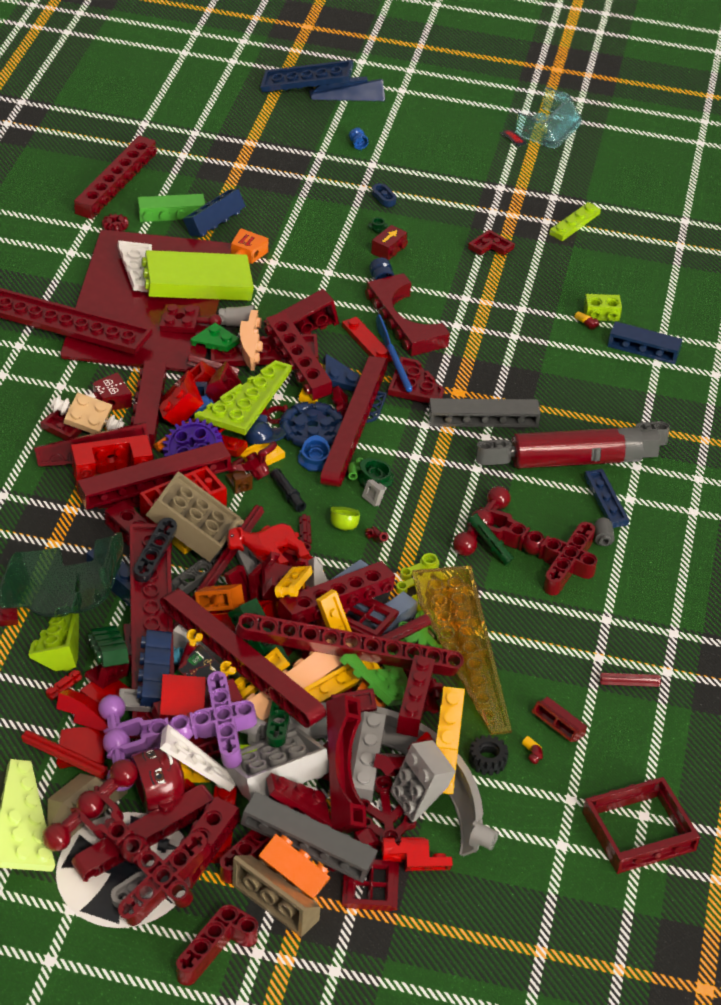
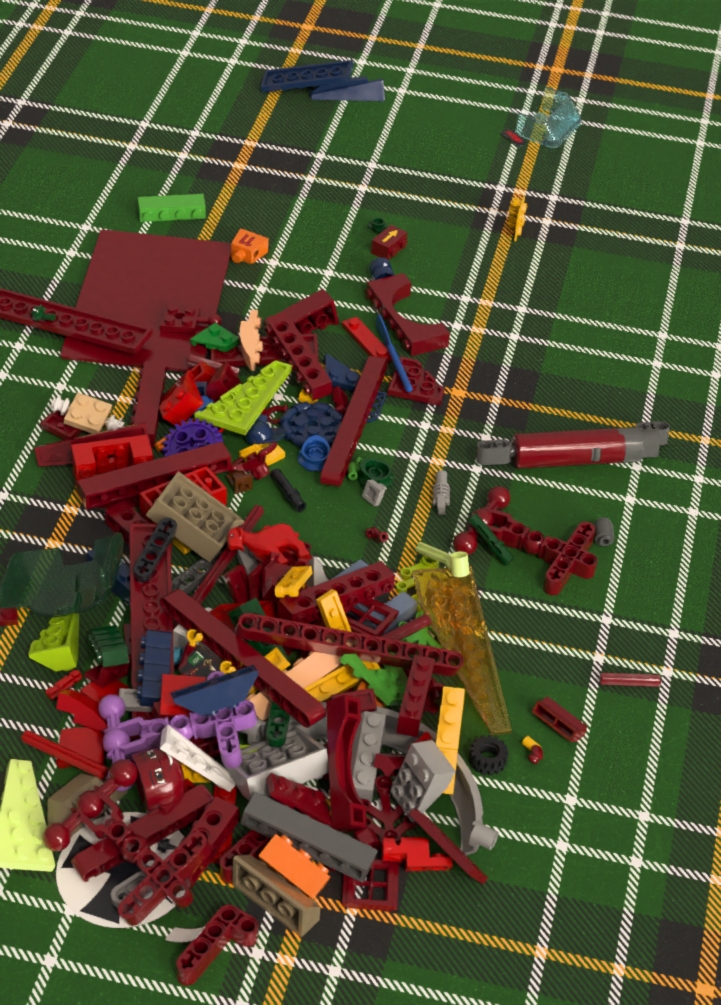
(38, 313): none -> dark green plate
(112, 391): dark red torso -> none
(115, 177): dark red brick -> none
(119, 222): dark red gear -> none
(132, 257): white wing -> none
(183, 935): none -> white sticker
(197, 275): lime brick -> none
(214, 212): dark blue brick -> none
(218, 692): none -> dark blue wedge
(220, 597): orange brick -> none
(234, 315): light grey plant -> none
(234, 445): red plate -> none
(305, 528): dark red axle -> none
(344, 518): lime cap -> none
(358, 138): blue wheel -> none
(384, 194): dark blue plate -> none
(441, 492): none -> light grey hinge
(448, 845): none -> dark red tile
(456, 561): none -> yellowish green axle
(484, 412): dark grey brick -> none
(491, 240): dark red plate -> none
(516, 215): none -> yellow hinge
(575, 221): lime plate -> none
(587, 320): arm -> none
(603, 307): lime brick -> none
(606, 497): dark blue plate -> none
(645, 342): dark blue brick -> none
(649, 853): dark red window -> none

